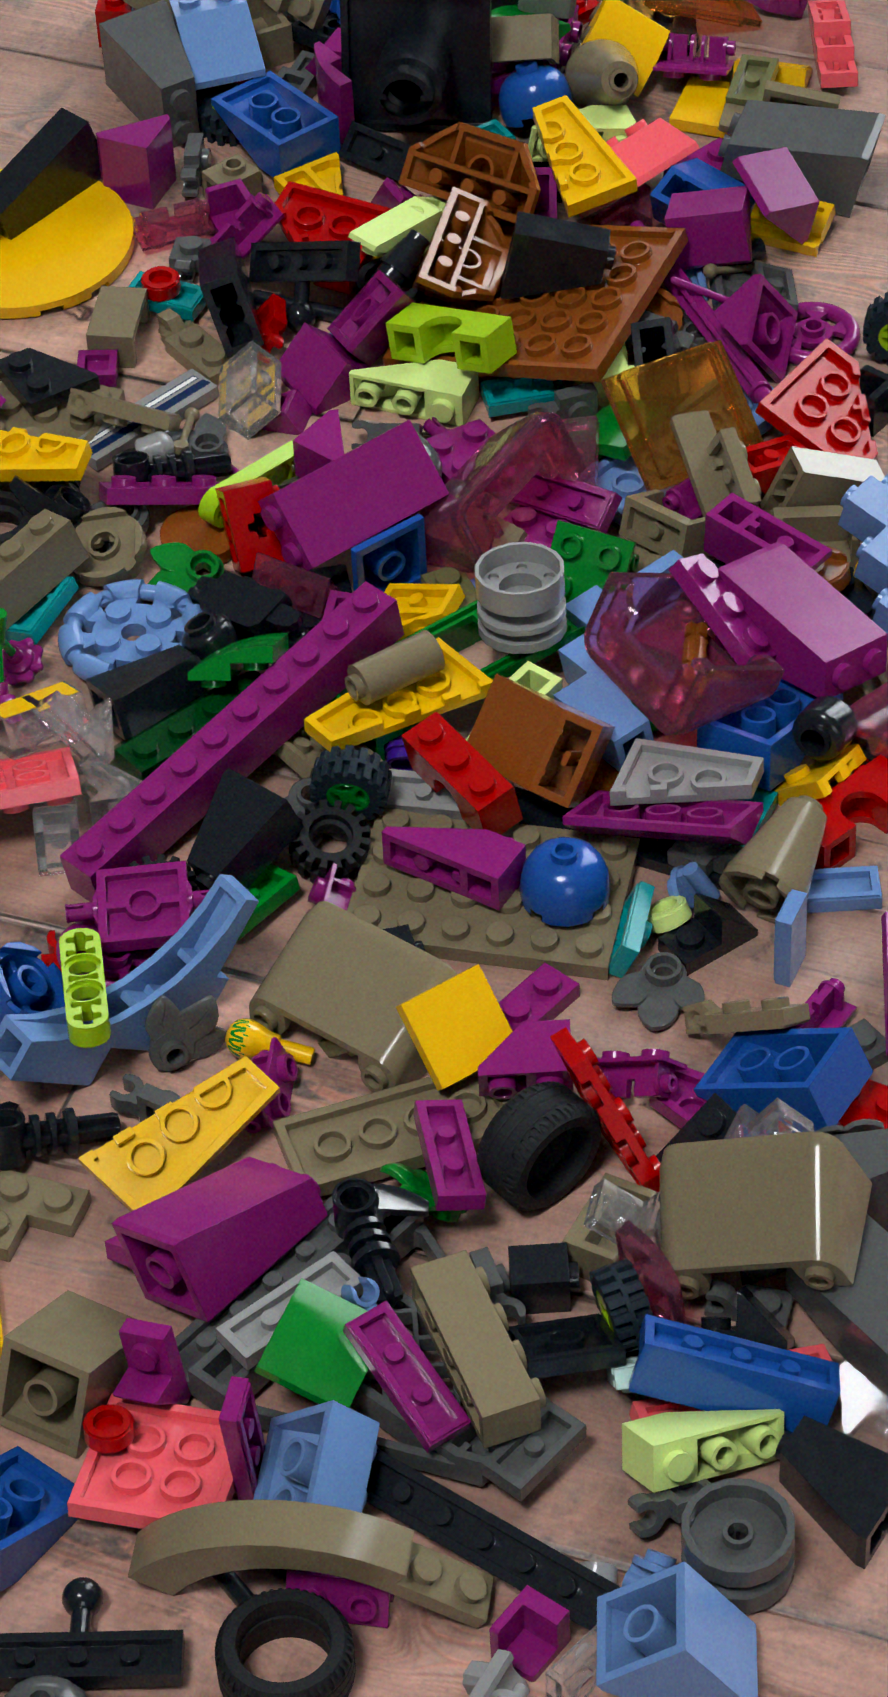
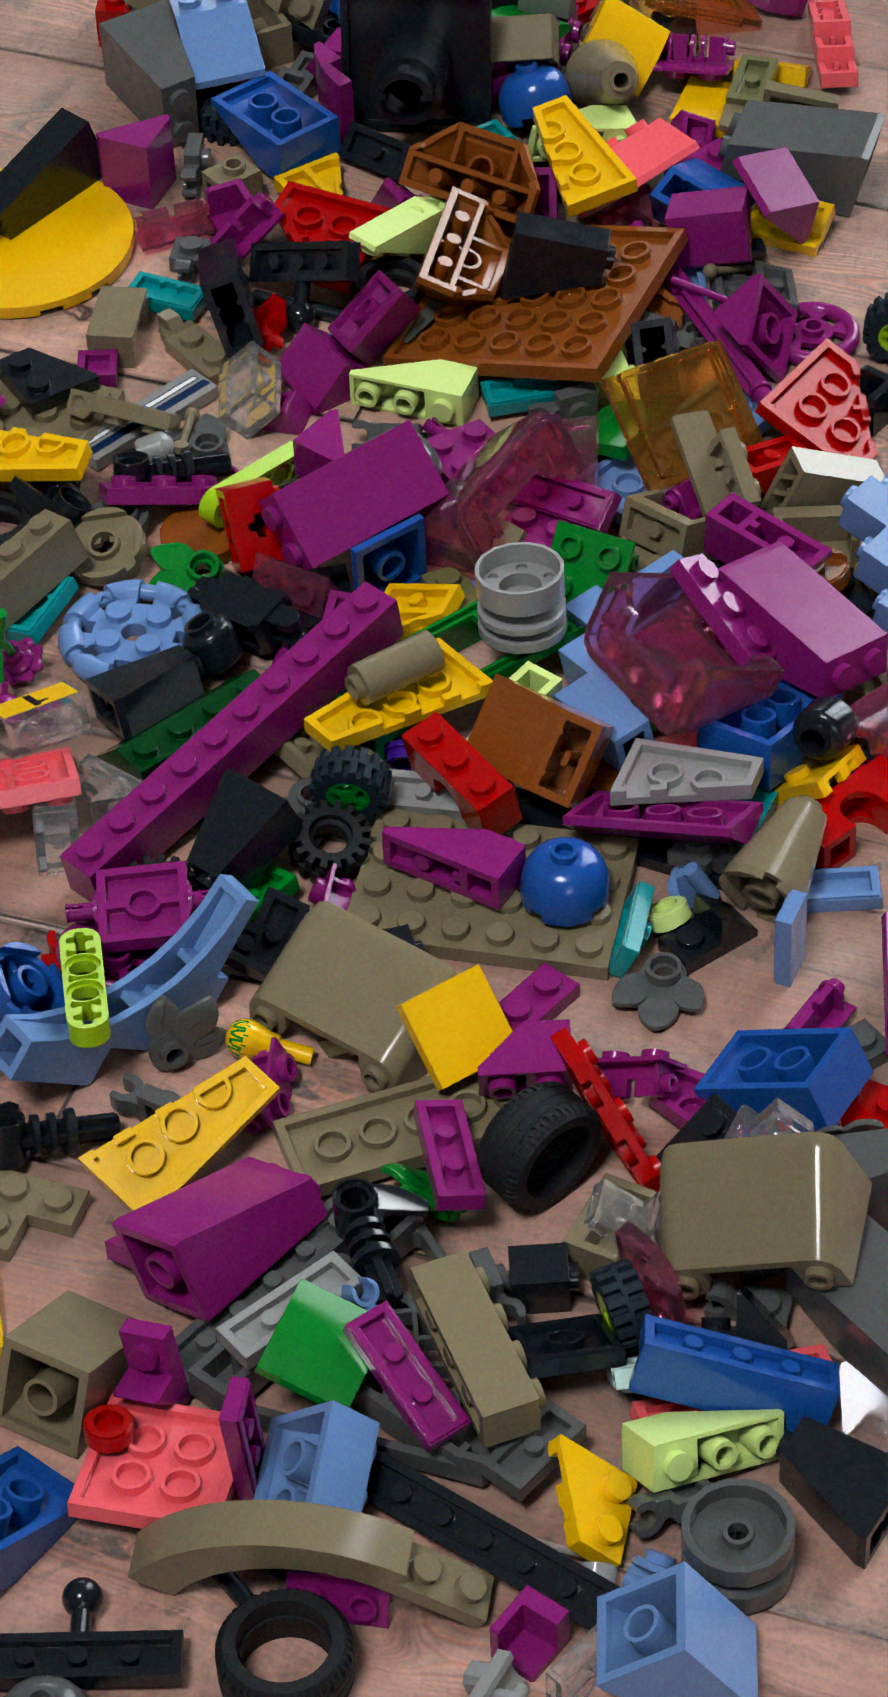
(81, 734): clear slope -> none
(161, 283): red tile -> none
(247, 654): green slope -> none
(266, 934): none -> black plate
(404, 258): black cone -> none
(479, 339): lime arch -> none
(592, 1502): none -> yellow wing
(695, 126): none -> magenta slope
(695, 642): dark orange axle -> none
(741, 1017): dark tan hinge -> none

